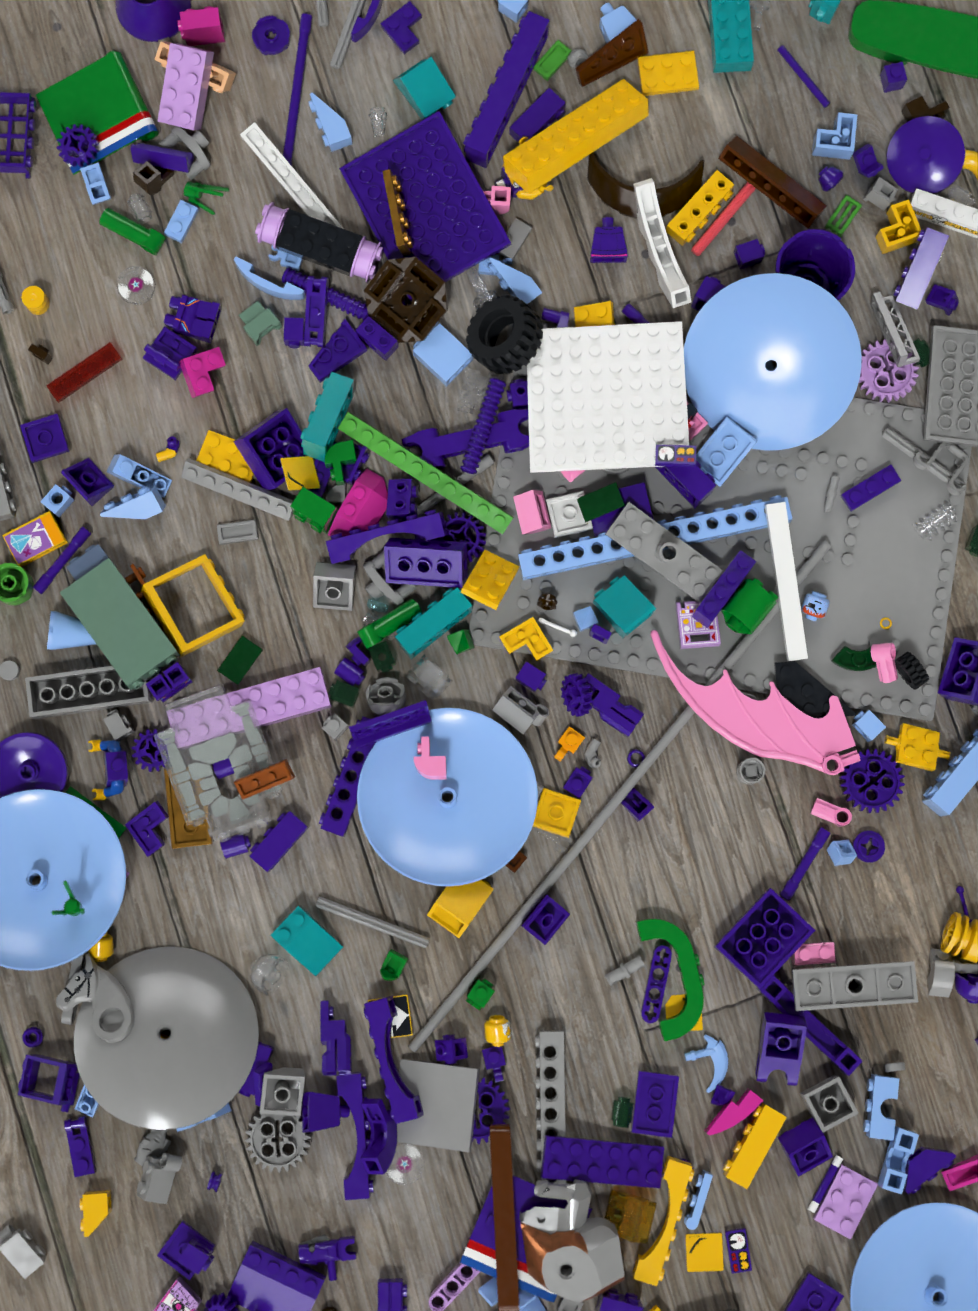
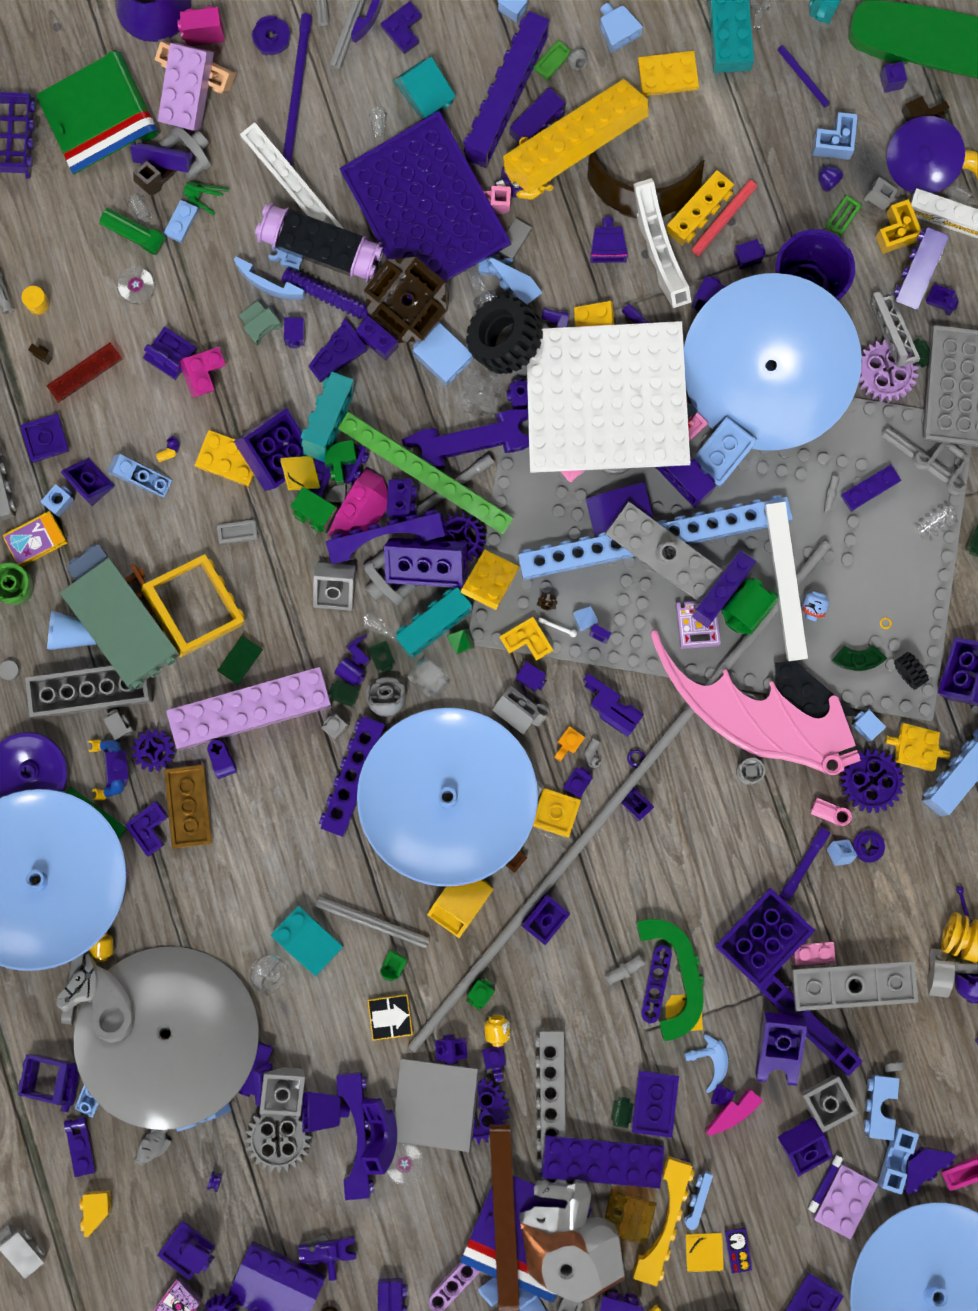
(26, 1037): dark purple plate -> none
(47, 578): dark purple piece -> none
(69, 146): dark purple gear -> none
(71, 906): green plant -> none
(95, 183): light blue brick -> none
(137, 506): light blue slope -> none
(158, 1177): light grey hinge -> none
(173, 682): dark purple hips -> none
(193, 317): dark purple hips -> none
(207, 732): clear panel -> none
(235, 846): dark purple brick -> none
(237, 489): light grey plate -> none
(264, 779): dark orange tile -> none
(278, 841): dark purple brick -> none
(315, 311): dark purple plate -> none
(333, 125): light blue slope -> none
(334, 1035): dark purple plate -> none
(377, 606): clear light blue tile -> none
(389, 623): green piece -> none
(390, 724): dark purple fence -> none
(396, 207): pearl gold plate -> none
(403, 1102): dark purple arch -> none
(429, 766): bright pink brick -> none
(483, 426): dark purple piece -> none
(532, 512): bright pink brick -> none
(566, 515): white tile -> none
(576, 694): dark purple gear -> none
(600, 502): dark green piece -> none
(614, 55): reddish brown wing -> none
(623, 605): teal slope -> none
(675, 455): tile -> none
(754, 1145): yellow brick -> none
(772, 182): reddish brown brick -> none
(866, 161): dark purple bracket -> none
(884, 656): bright pink piece -> none

